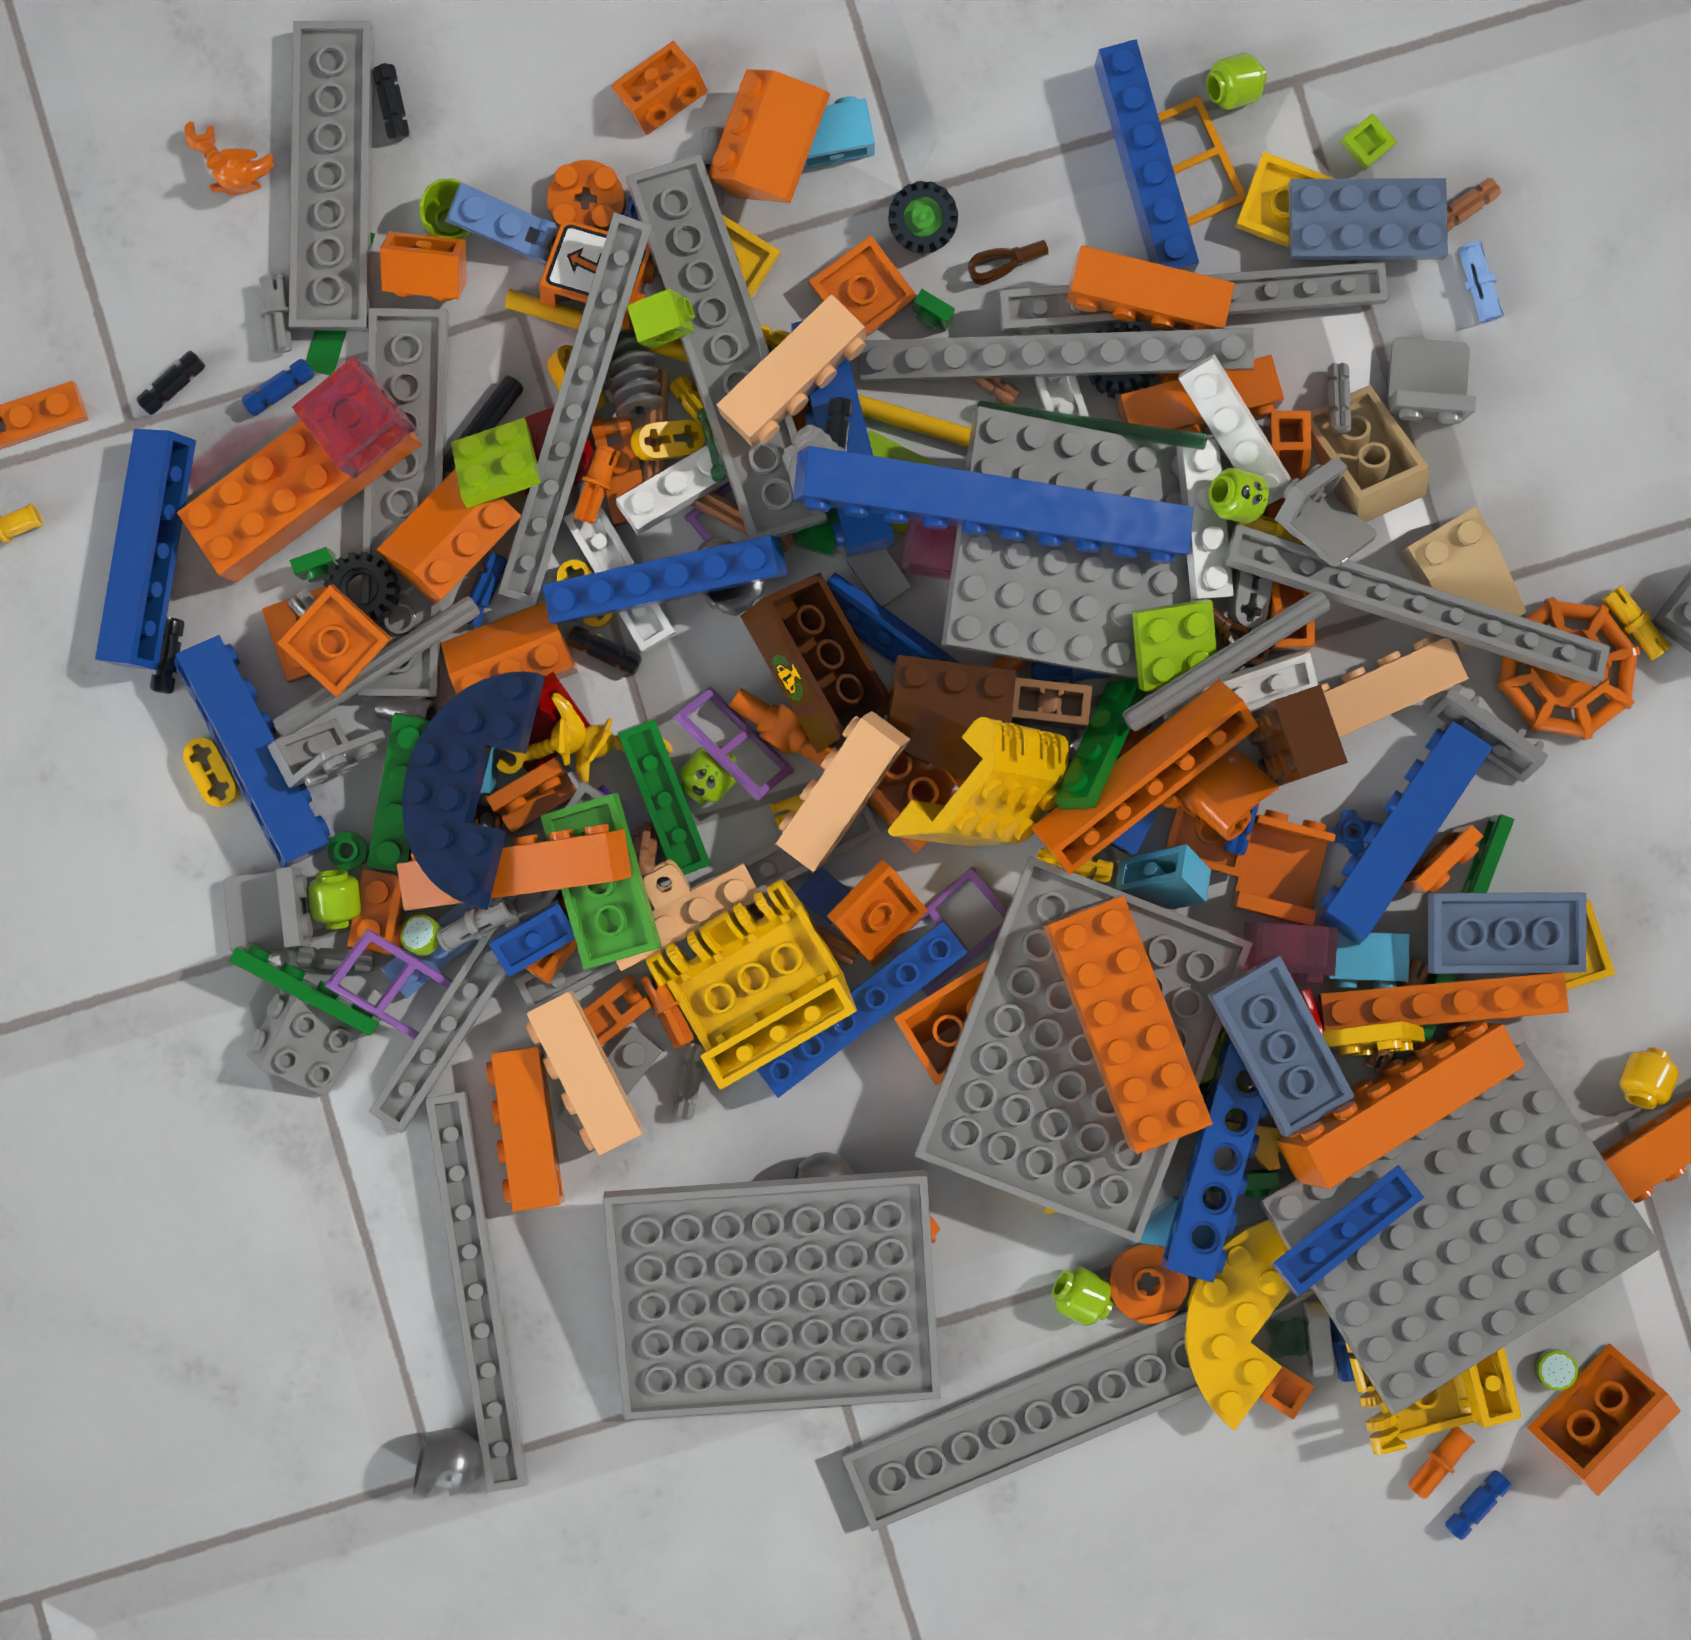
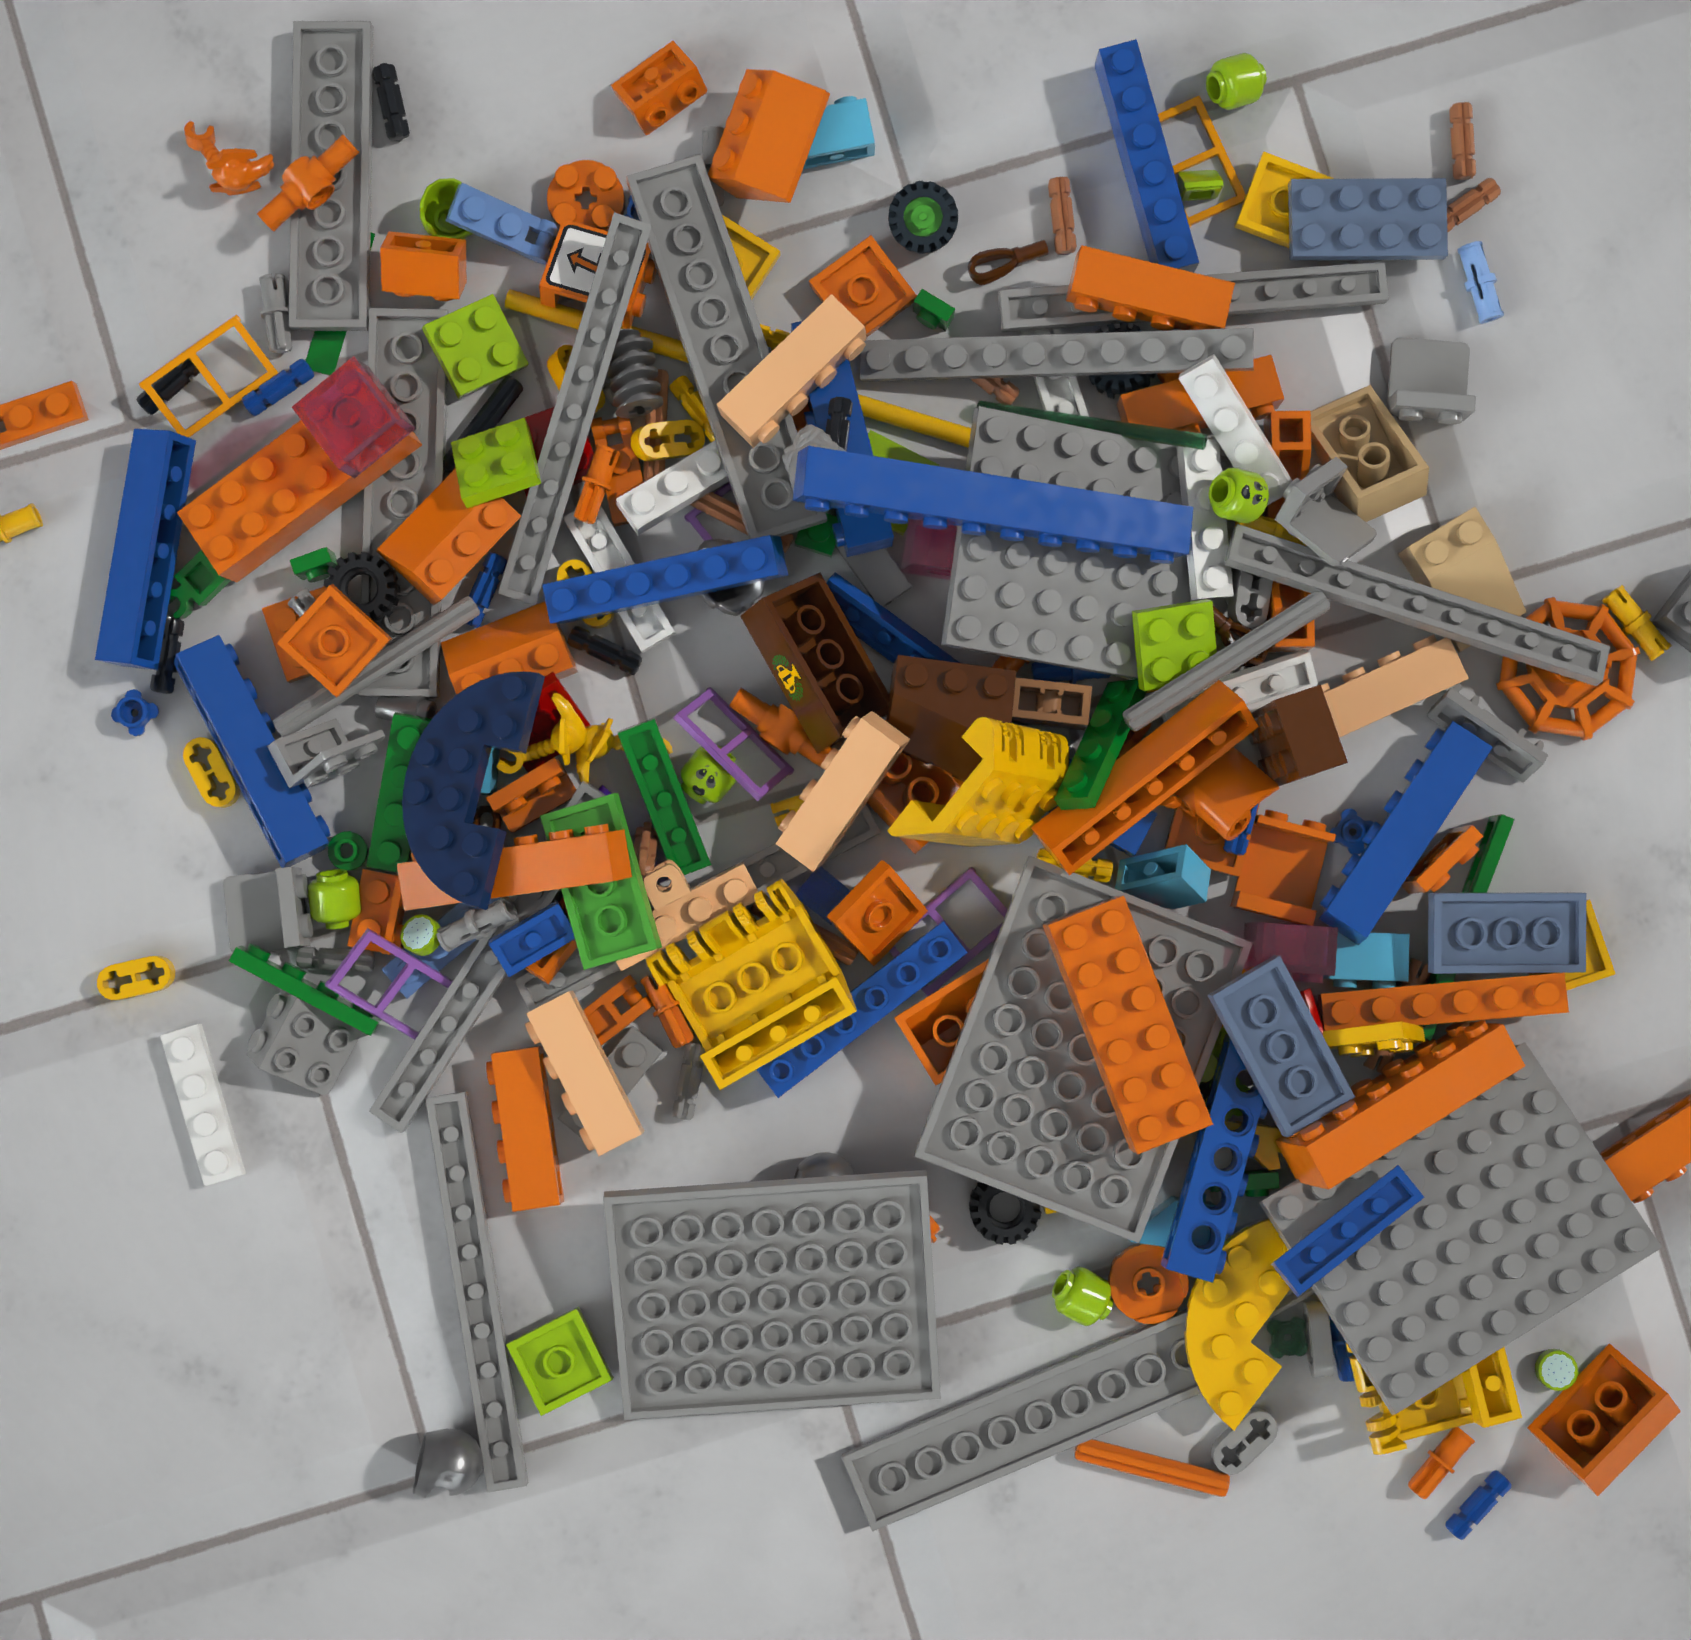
(123, 712): none -> blue plate
(134, 968): none -> yellow beam
(191, 353): none -> light orange window
(198, 584): none -> green plate
(202, 1104): none -> white plate
(308, 183): none -> orange pin
(475, 346): none -> lime plate
(559, 1361): none -> lime plate
(661, 318): lime brick -> none
(717, 472): clear green hinge -> none
(999, 1231): none -> black tyre
(1062, 215): none -> nougat axle
(1153, 1467): none -> orange axle
(1199, 185): none -> lime slope
(1250, 1448): none -> light grey beam
(1287, 1392): orange plate -> none
(1339, 398): light grey axle -> none
(1368, 142): lime plate -> none
(1462, 141): none -> nougat axle
(1648, 1078): yellow head -> none

